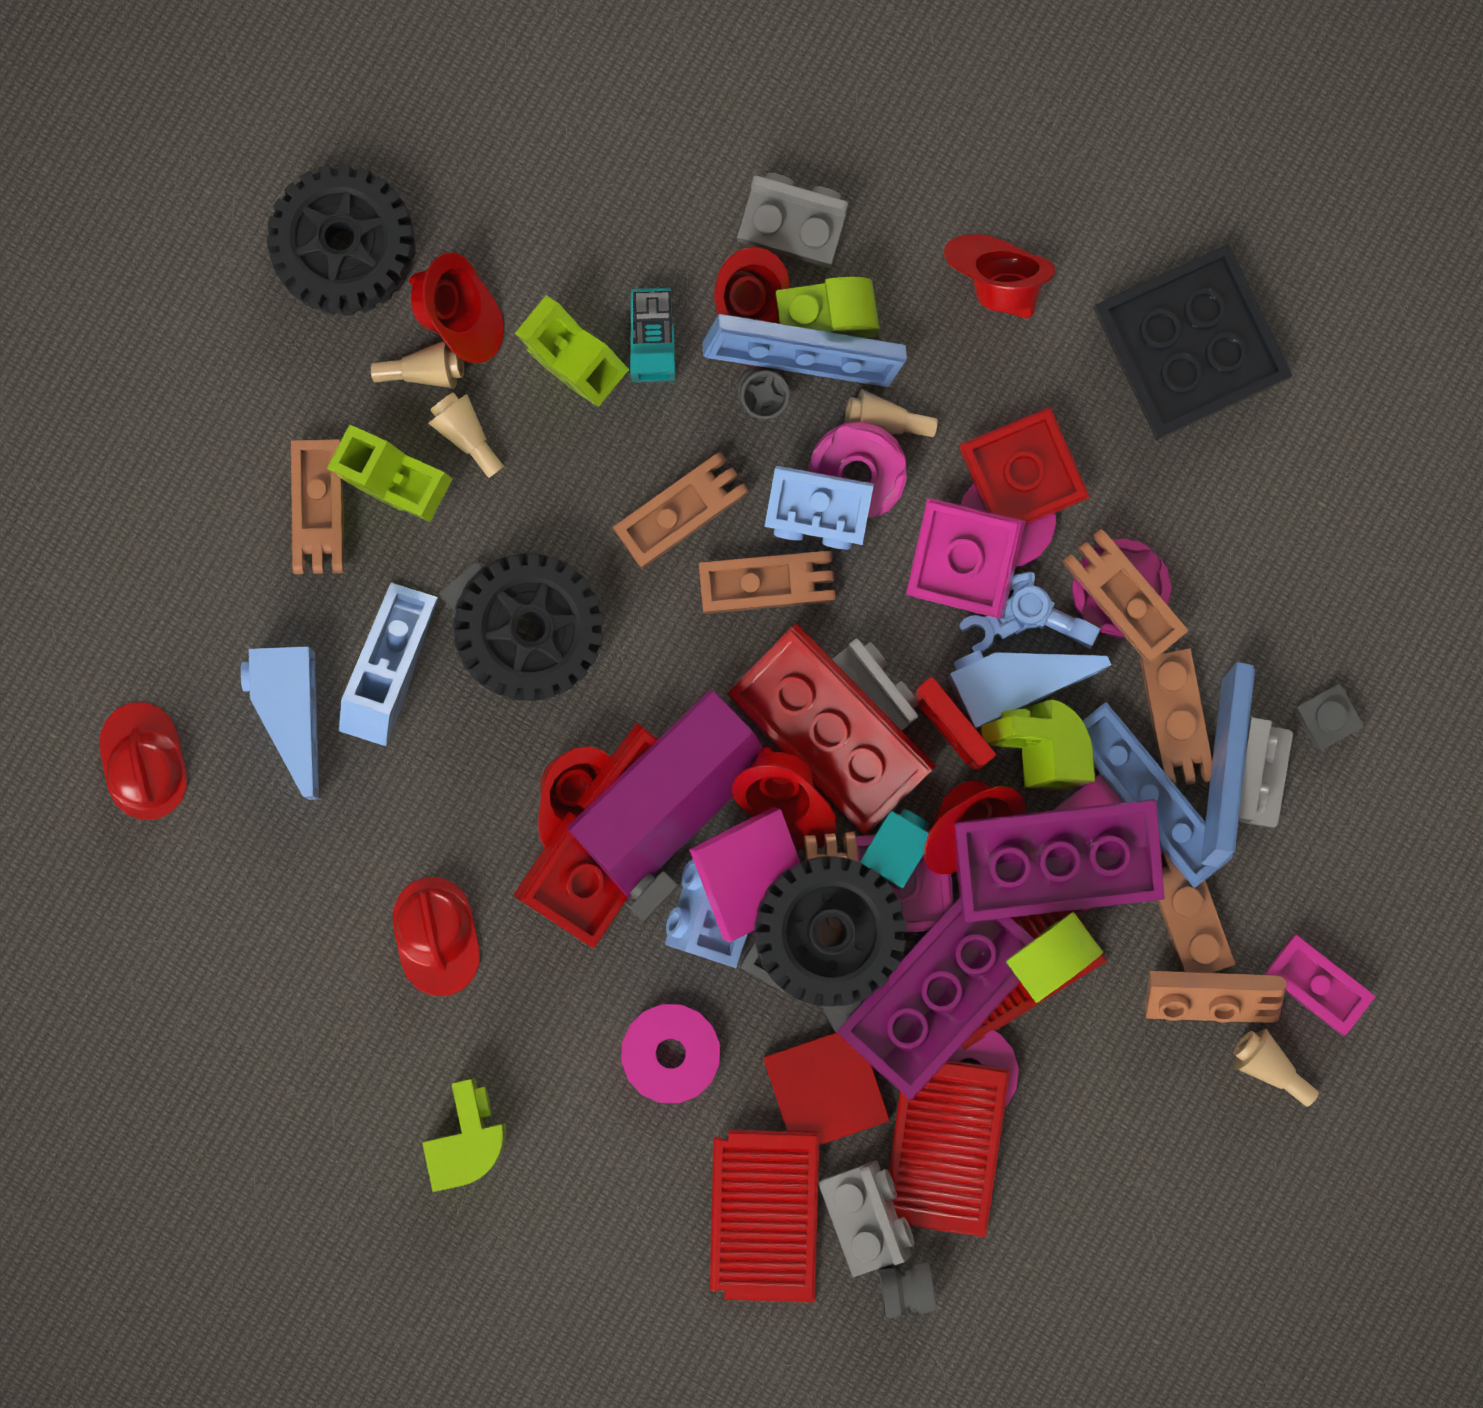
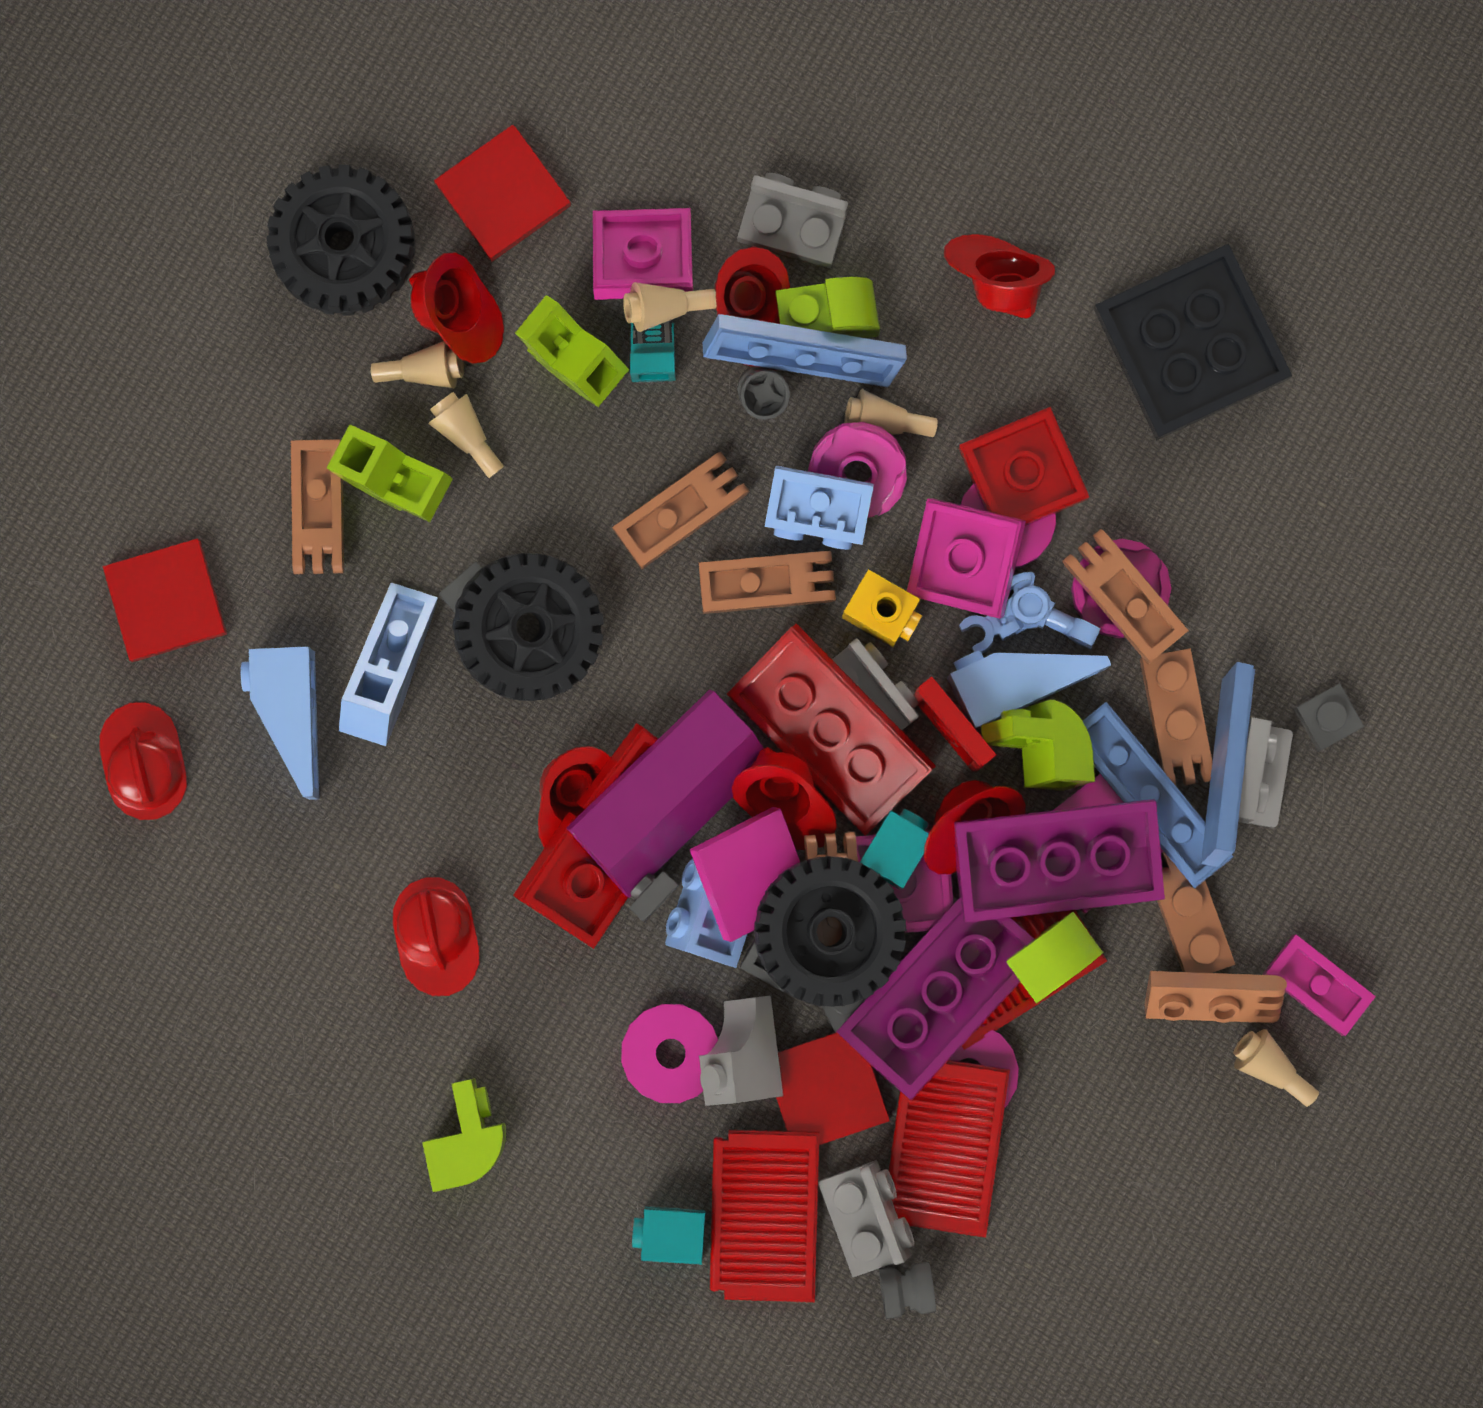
(164, 600): none -> red tile
(502, 193): none -> red tile
(641, 248): none -> dark pink tile
(654, 305): none -> tan cone
(670, 1235): none -> teal brick
(745, 1057): none -> light grey arch
(875, 592): none -> yellow brick

